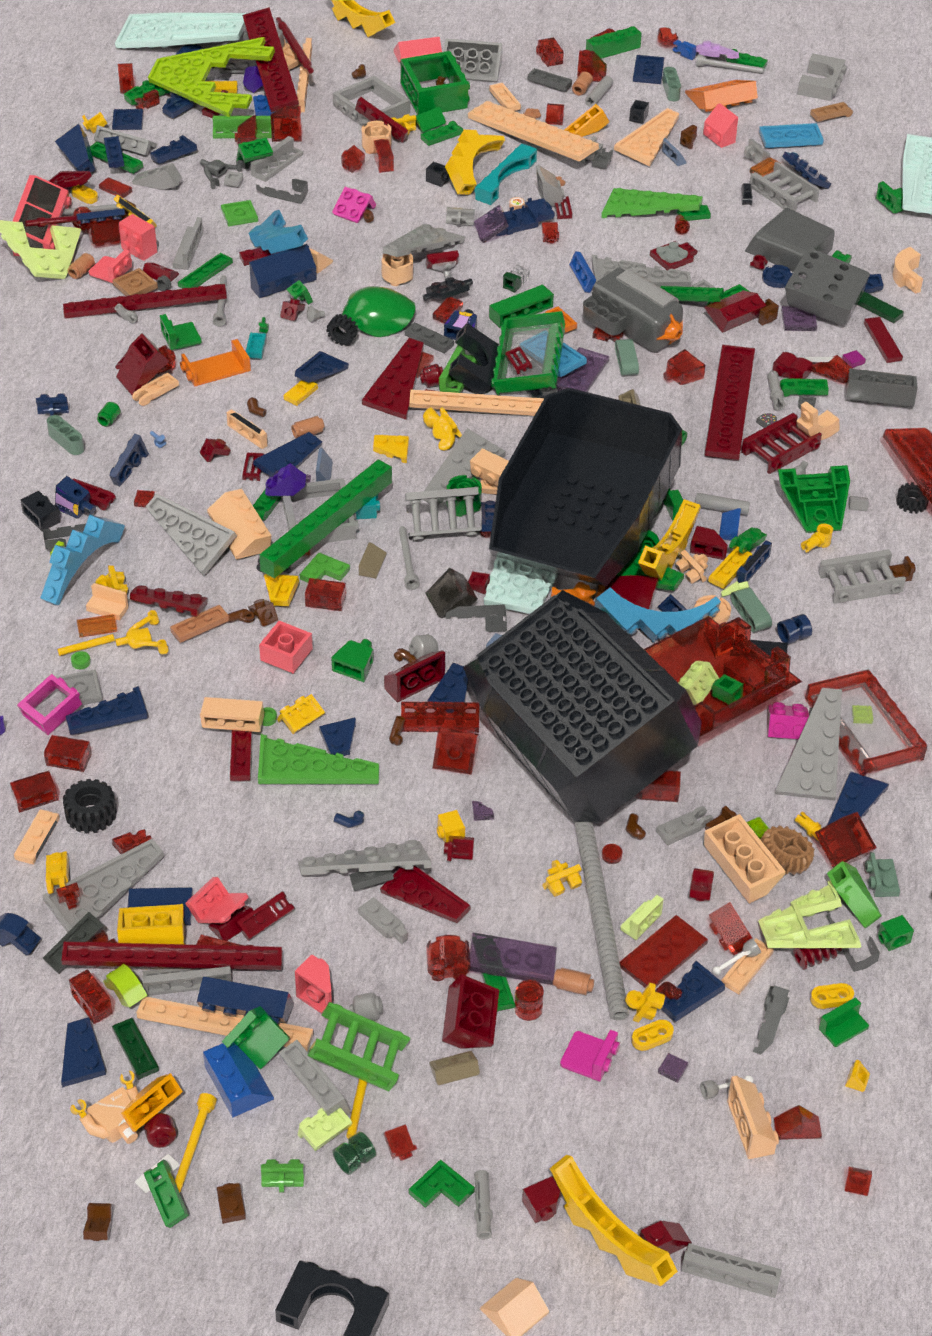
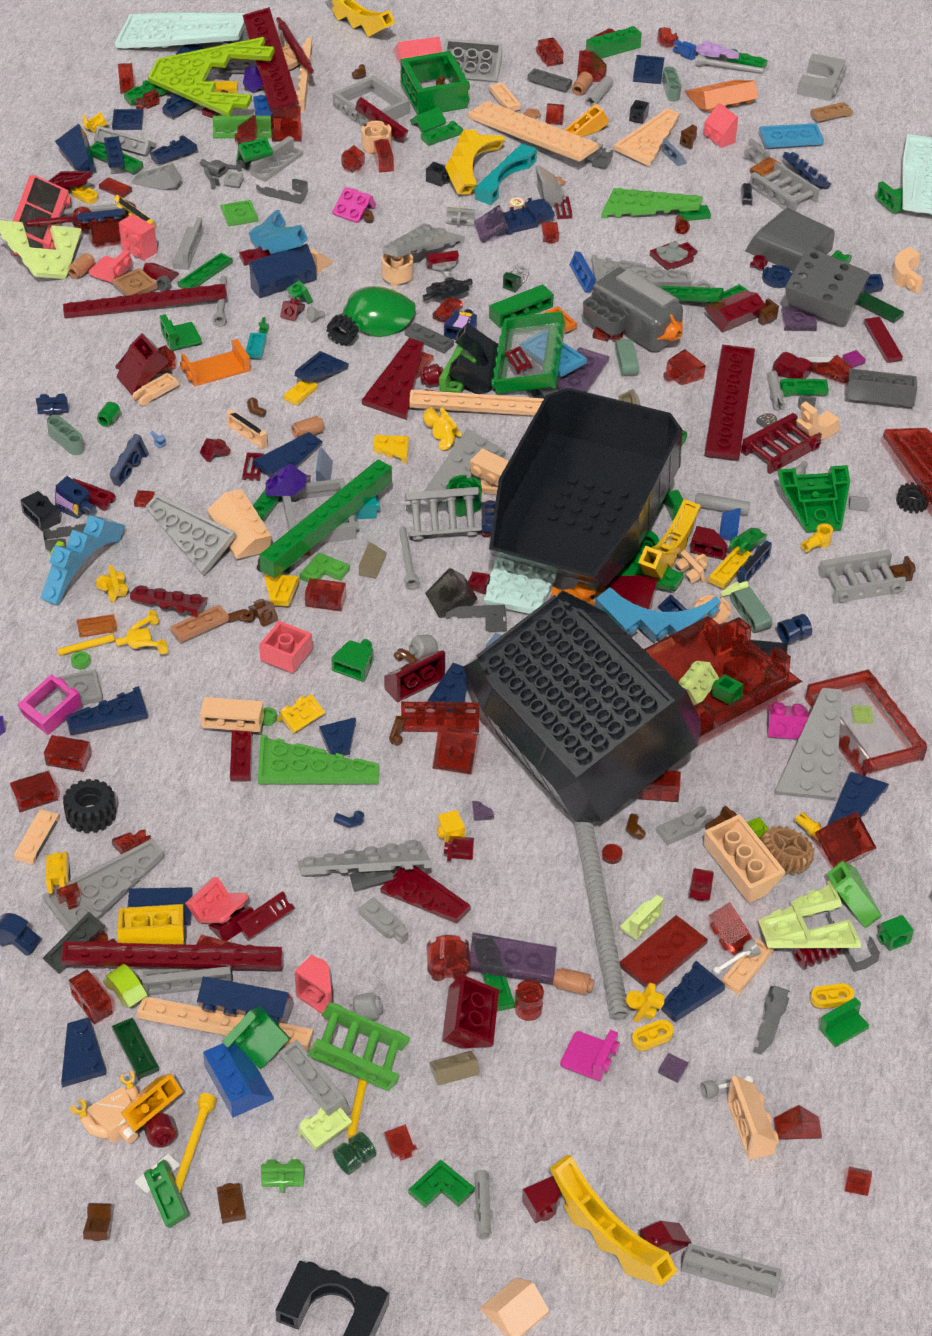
(107, 601): light nougat panel -> none
(126, 314): light grey arm -> none
(407, 121): yellow hips -> none
(555, 881): yellow hips -> none
(669, 990): clear red arm -> none
(857, 1077): yellow slope -> none
(882, 877): sand green bracket -> none

